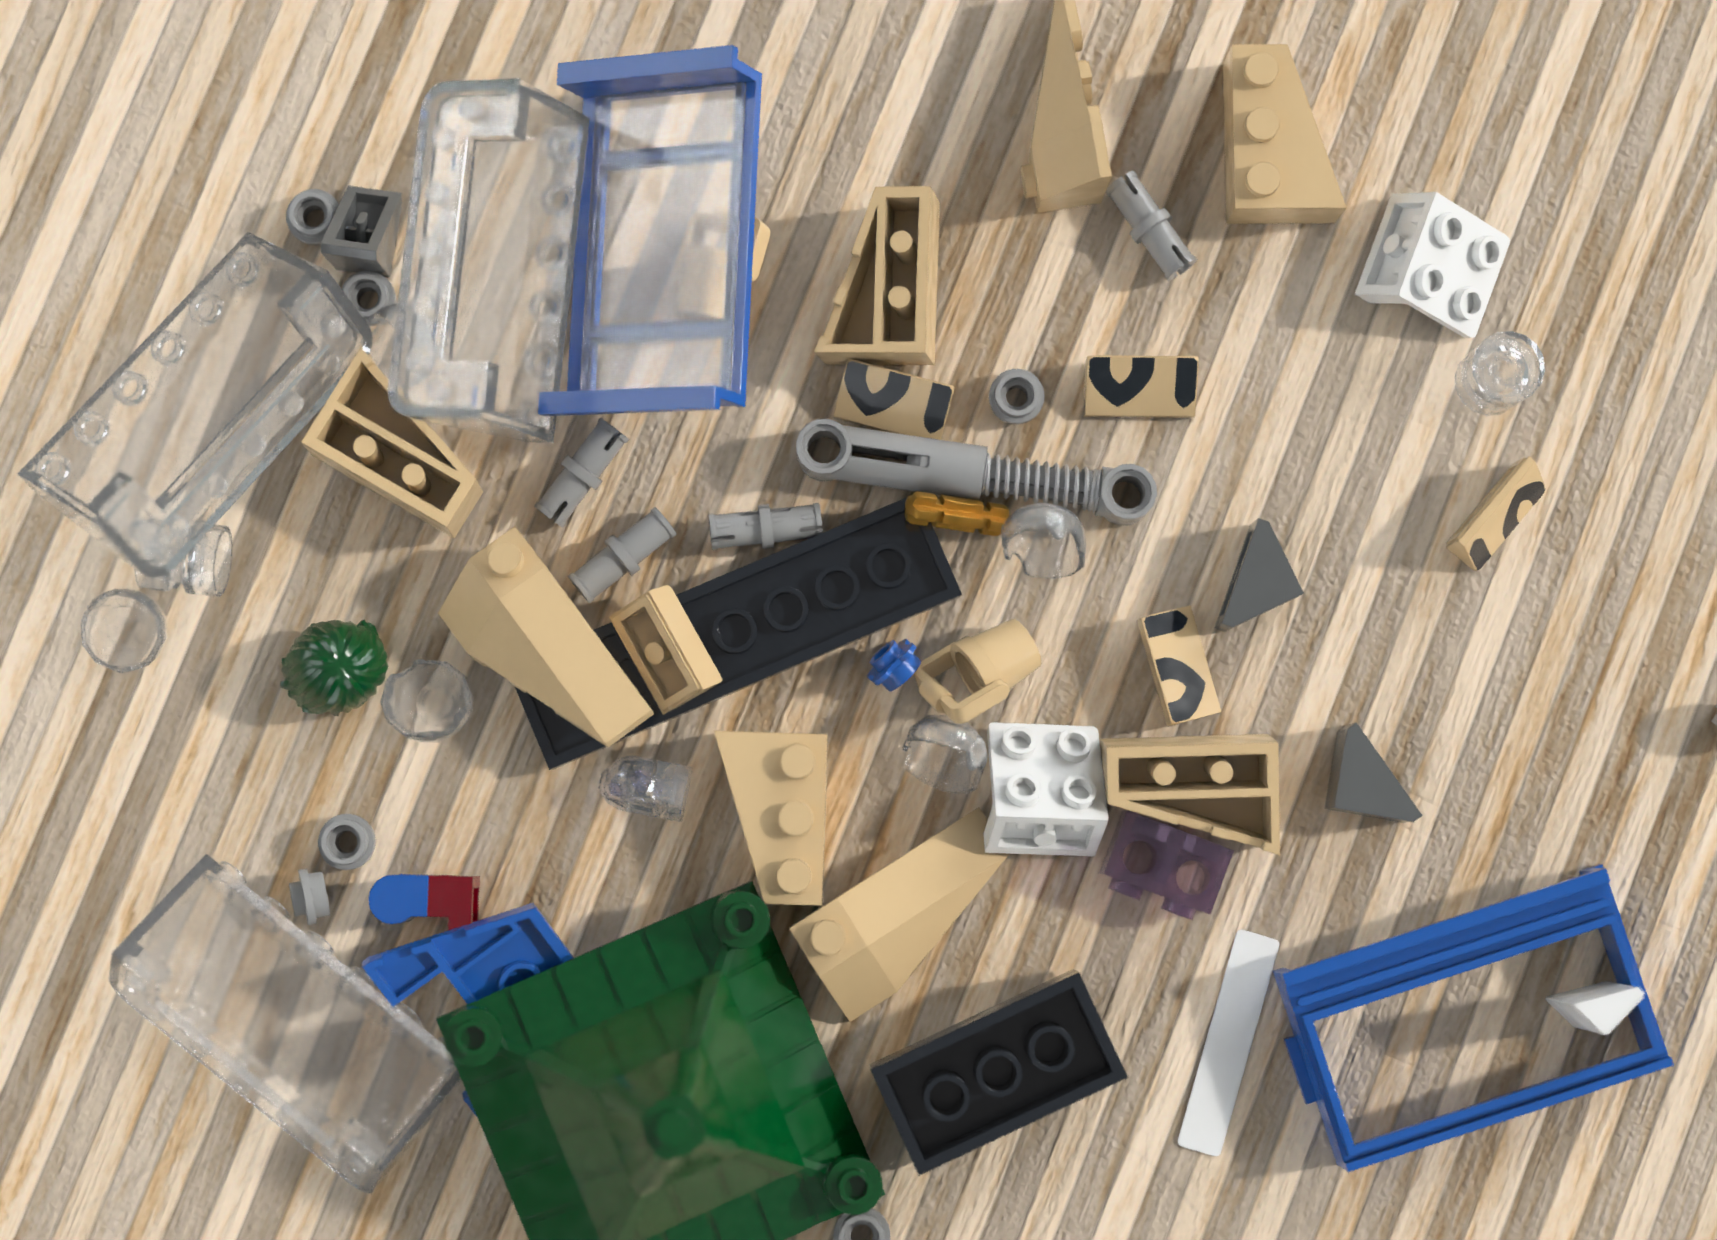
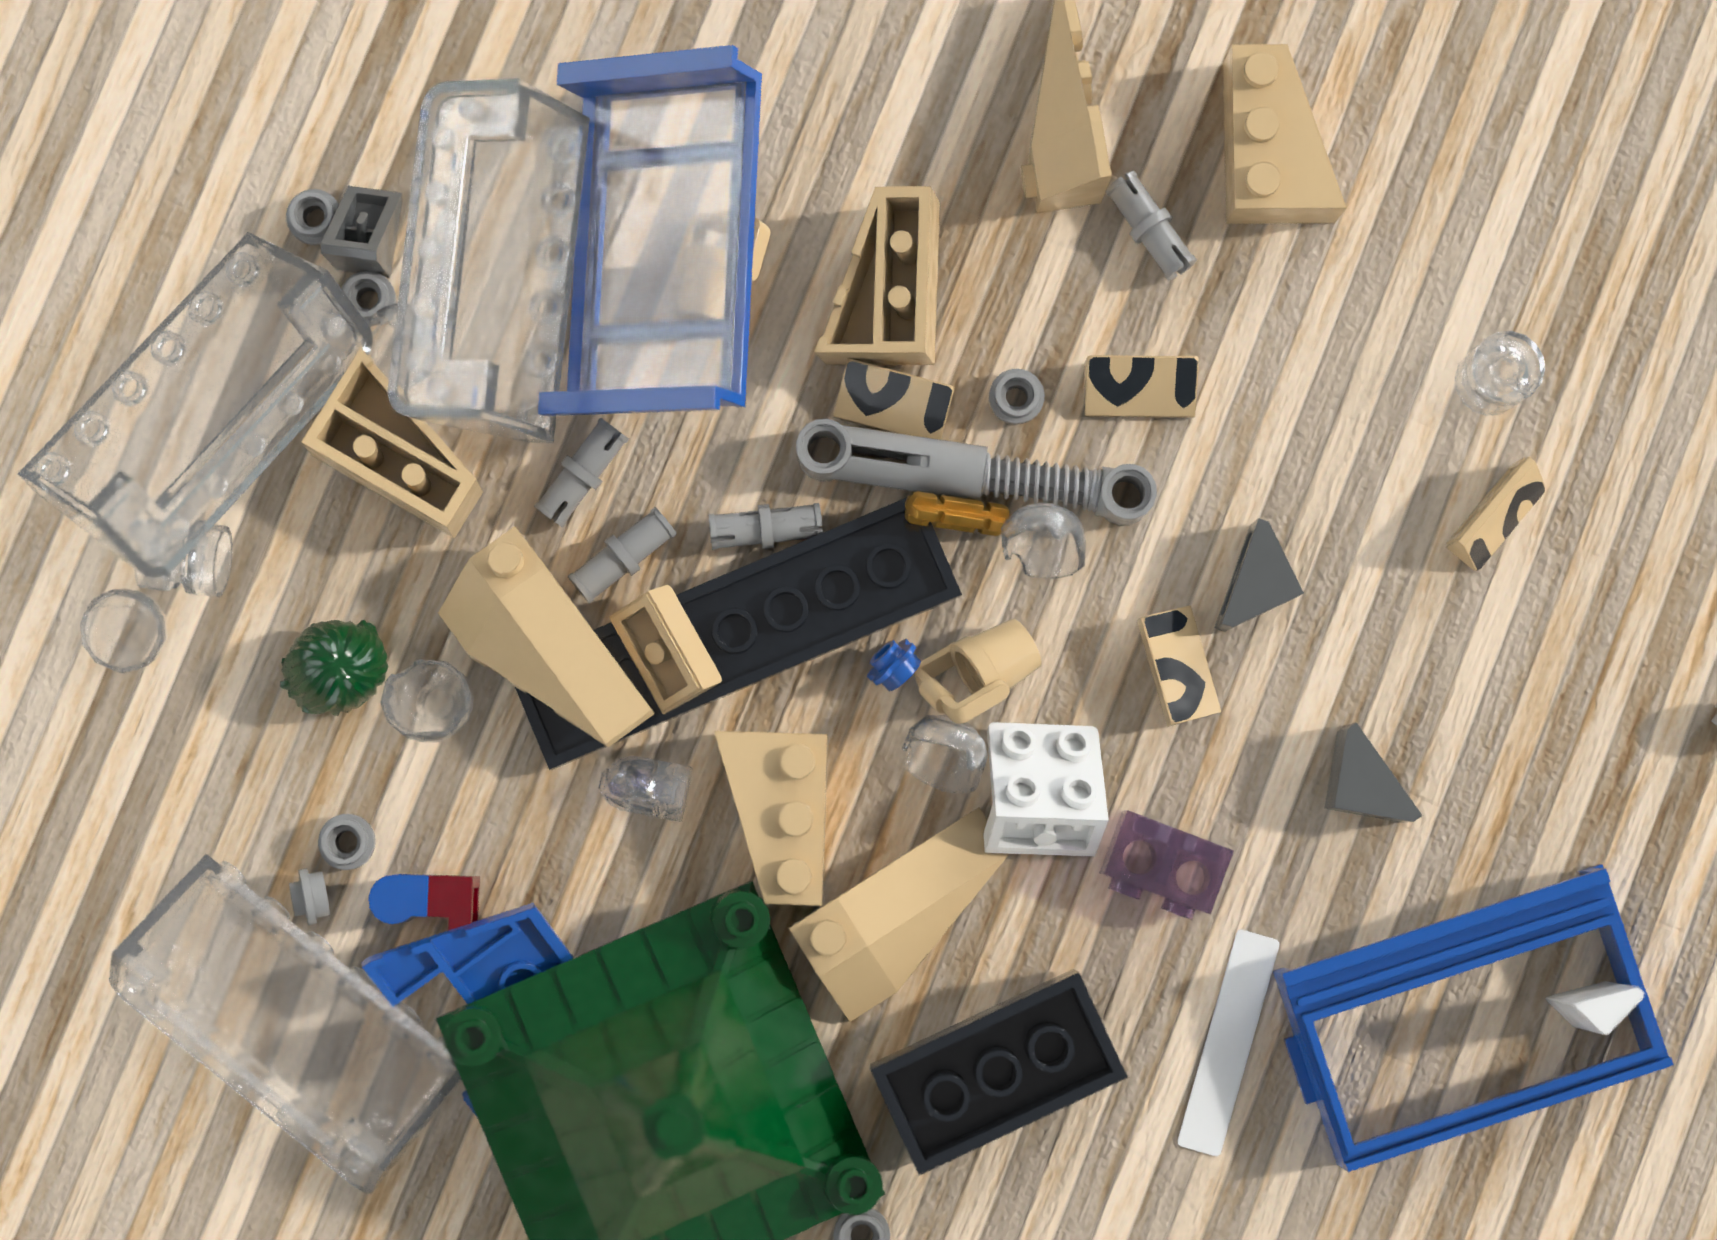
(1200, 782): tan wedge -> none
(1434, 261): white bracket -> none

